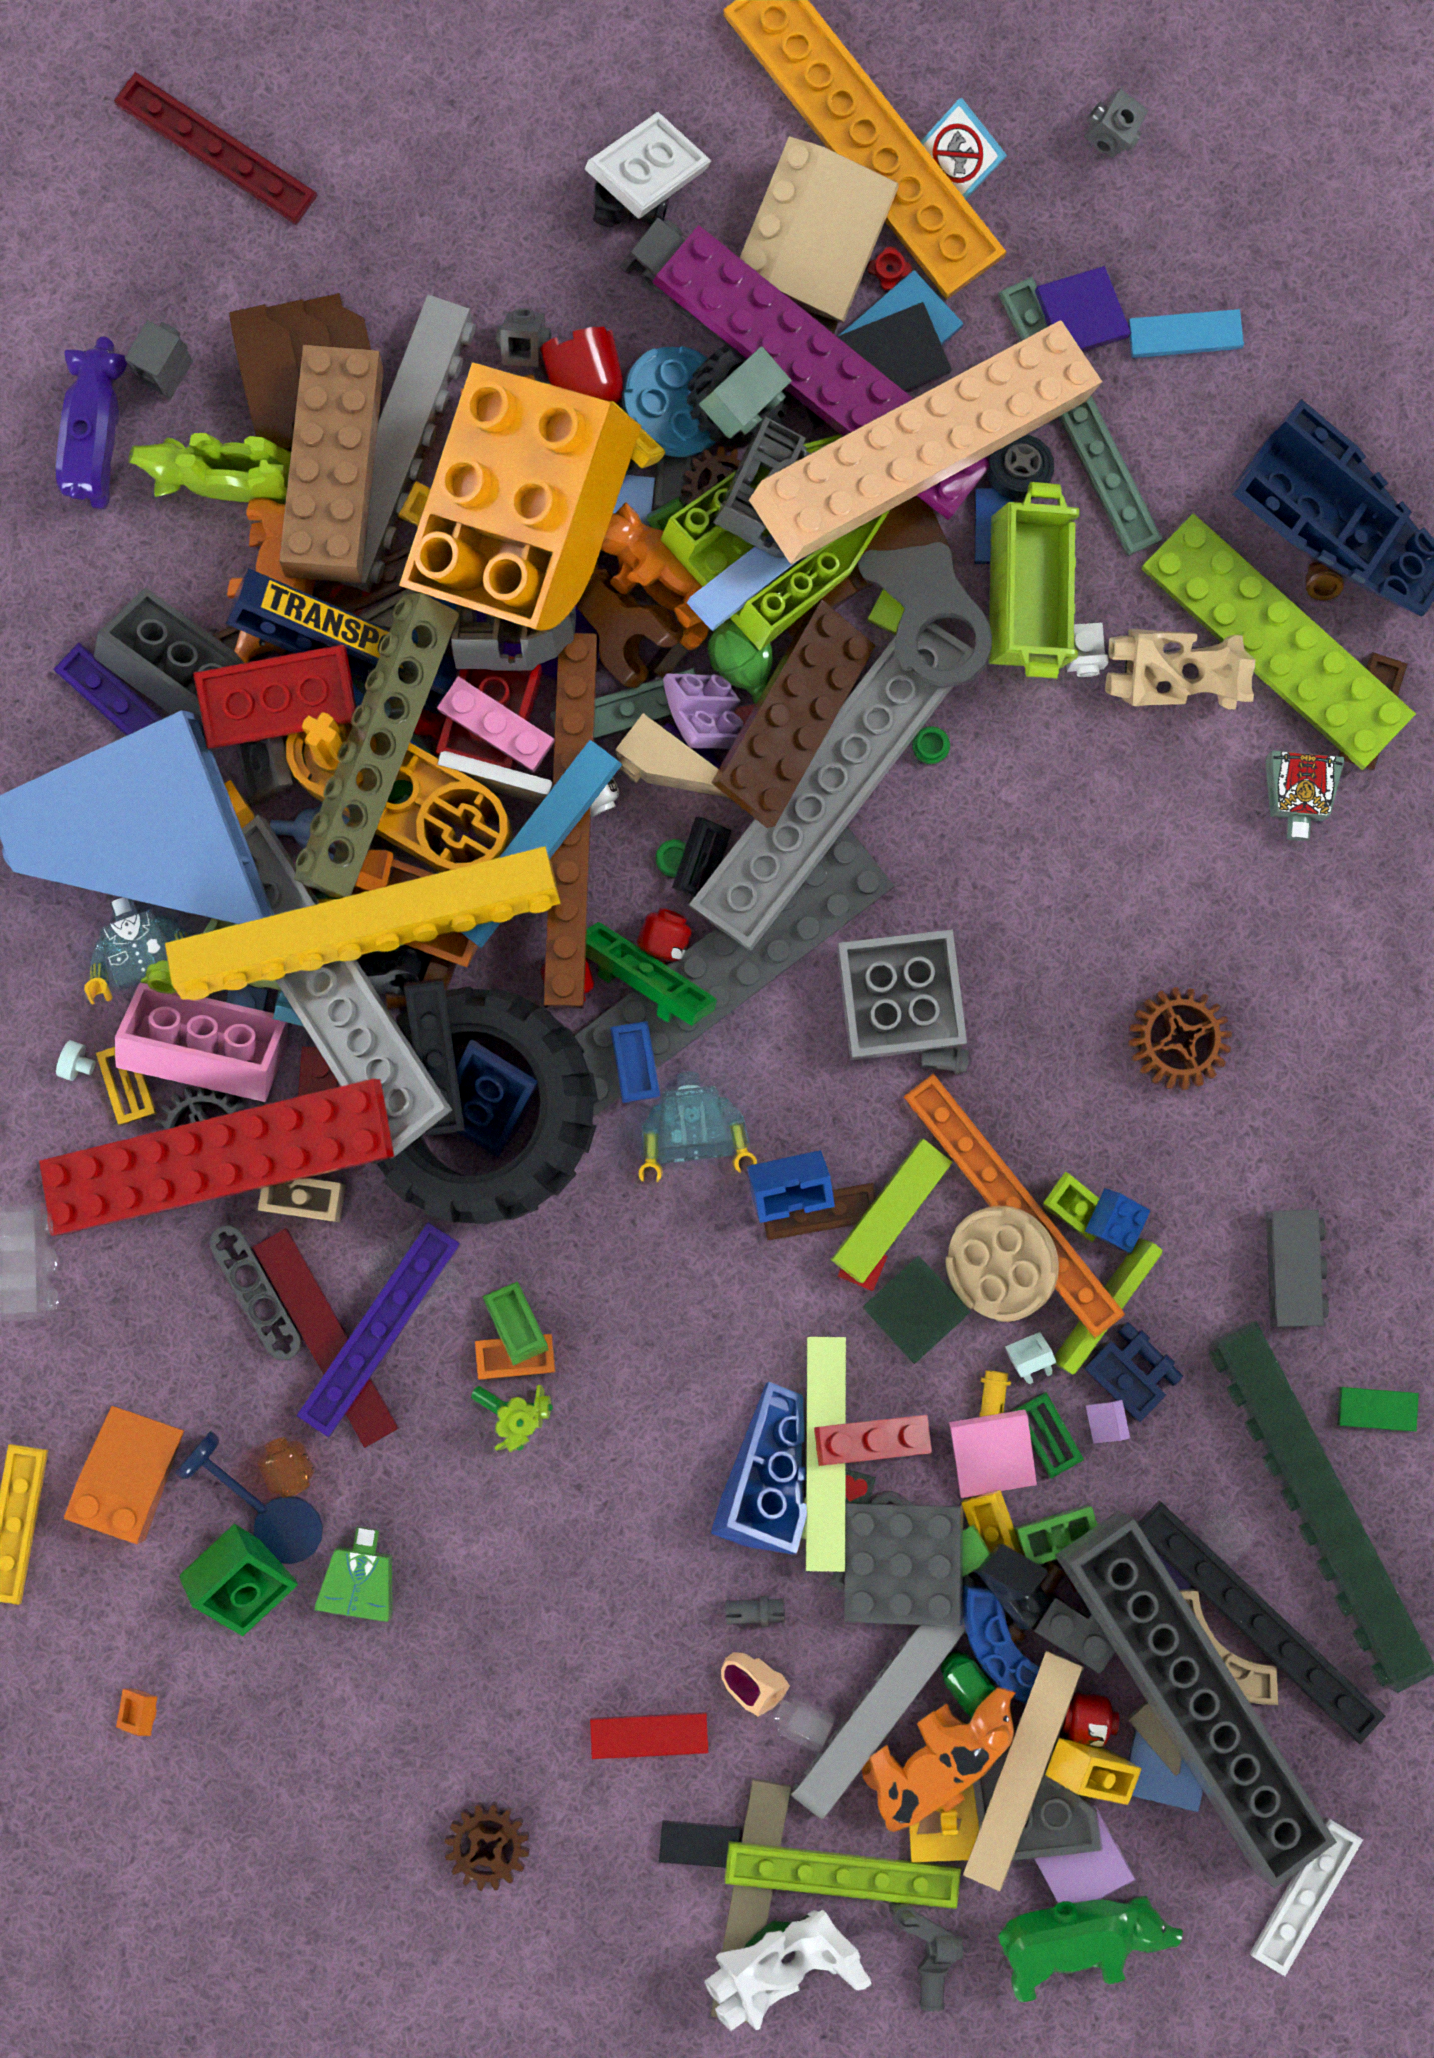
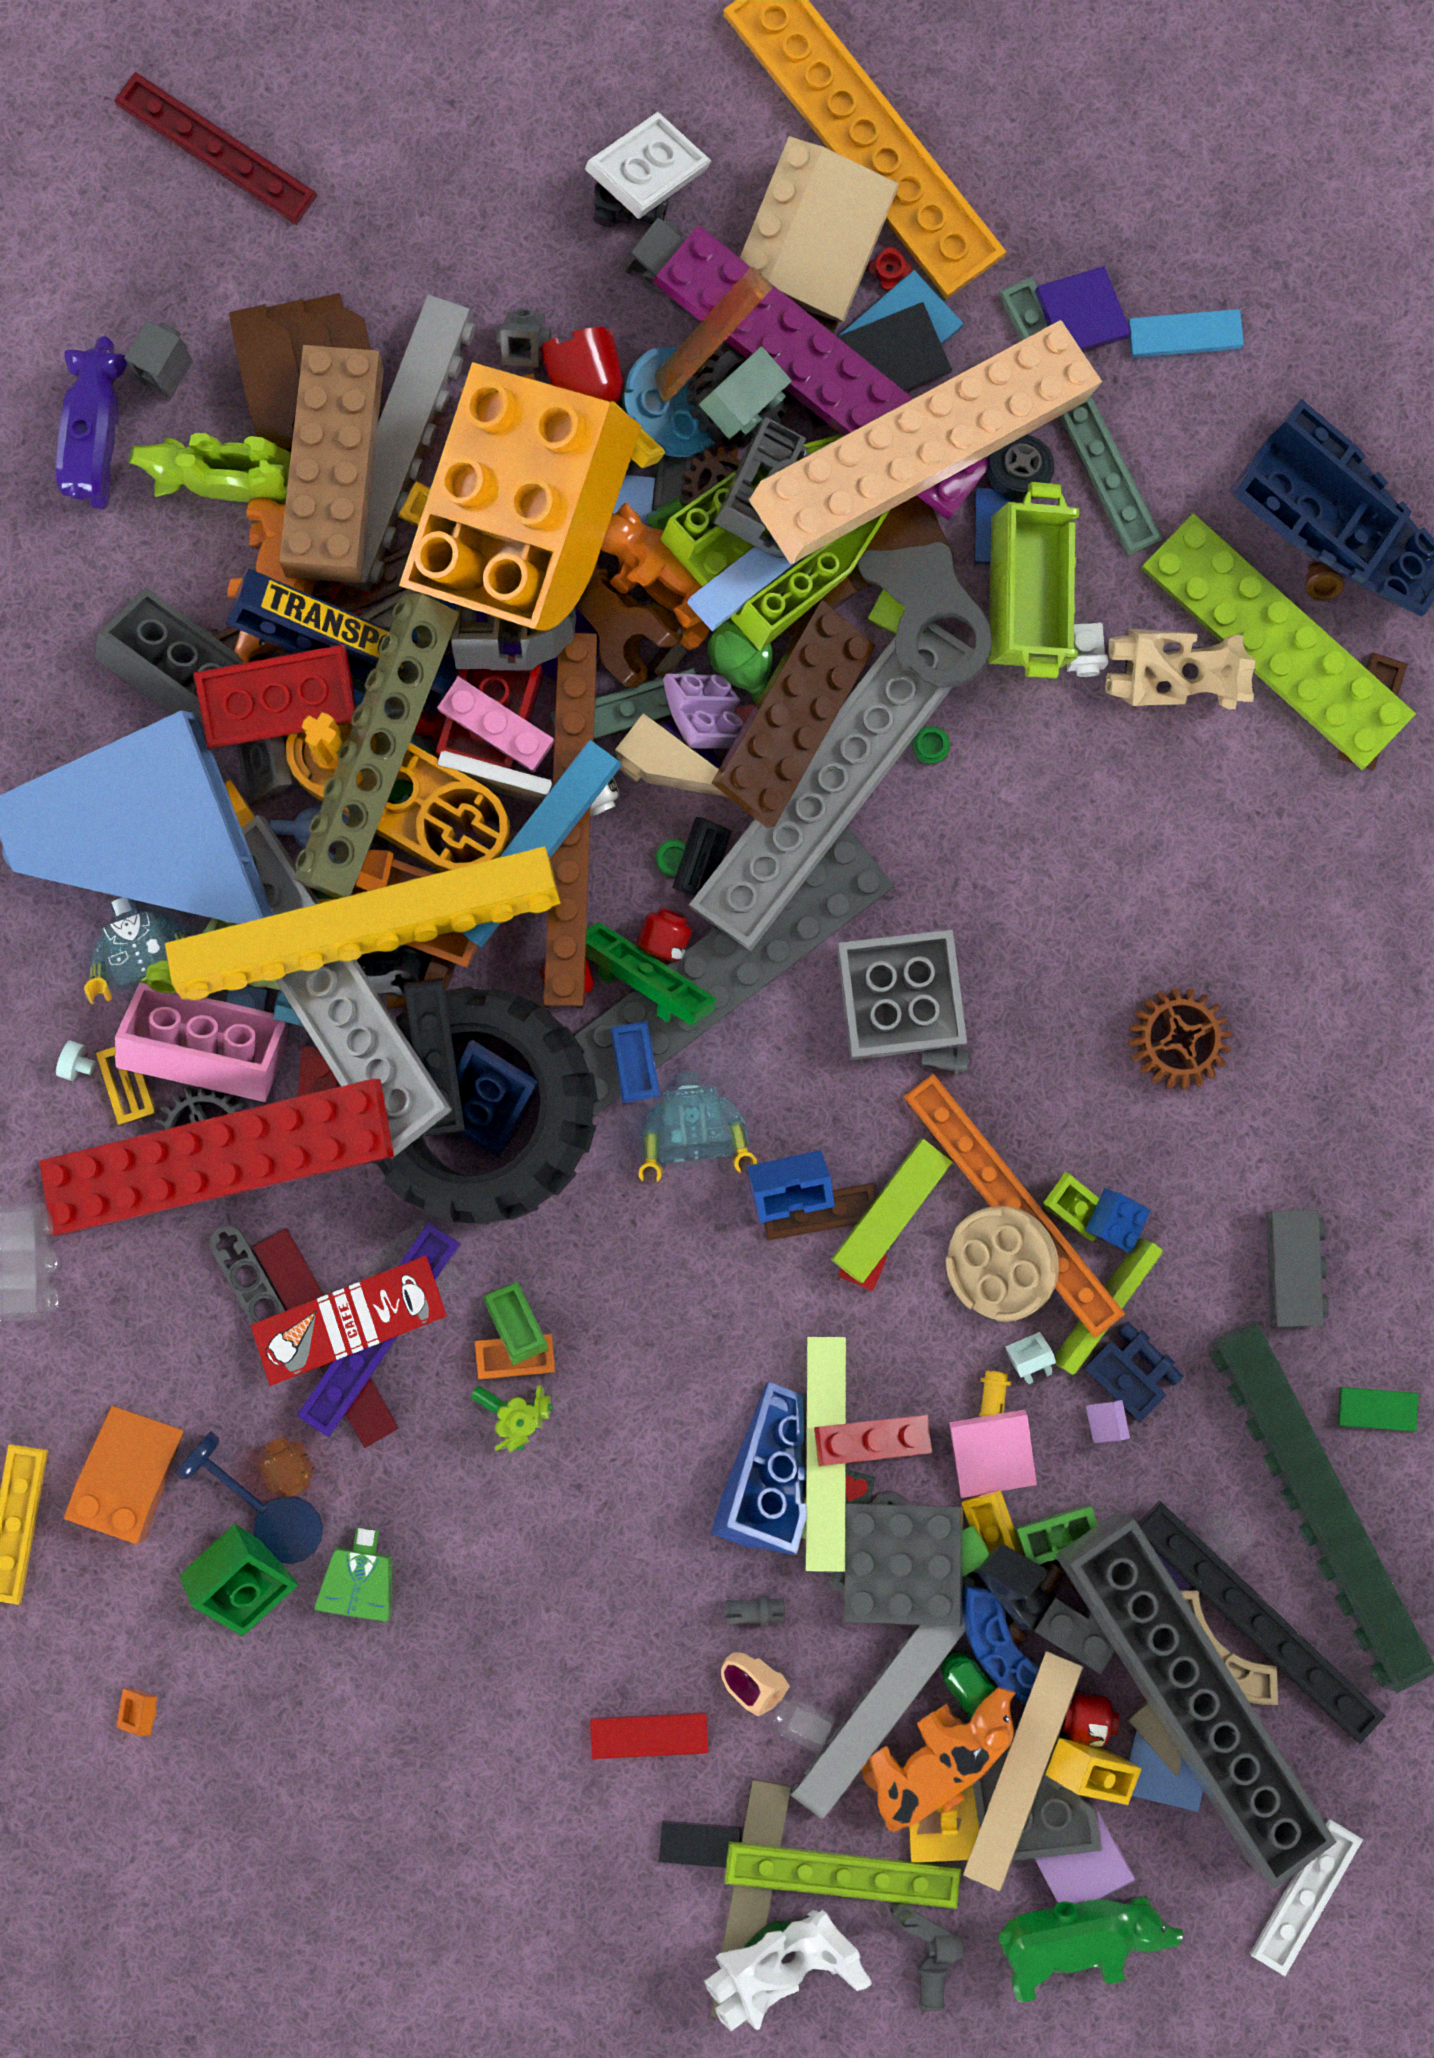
(105, 691): dark purple tile -> none
(305, 1199): tan brick -> none
(348, 1320): none -> sticker
(476, 1831): reddish brown gear -> none
(711, 333): none -> clear orange slope
(916, 1309): clear green plate -> none
(963, 148): piece -> none
(1063, 1463): green tile -> none
(1115, 123): dark grey brick -> none
(1302, 789): torso -> none

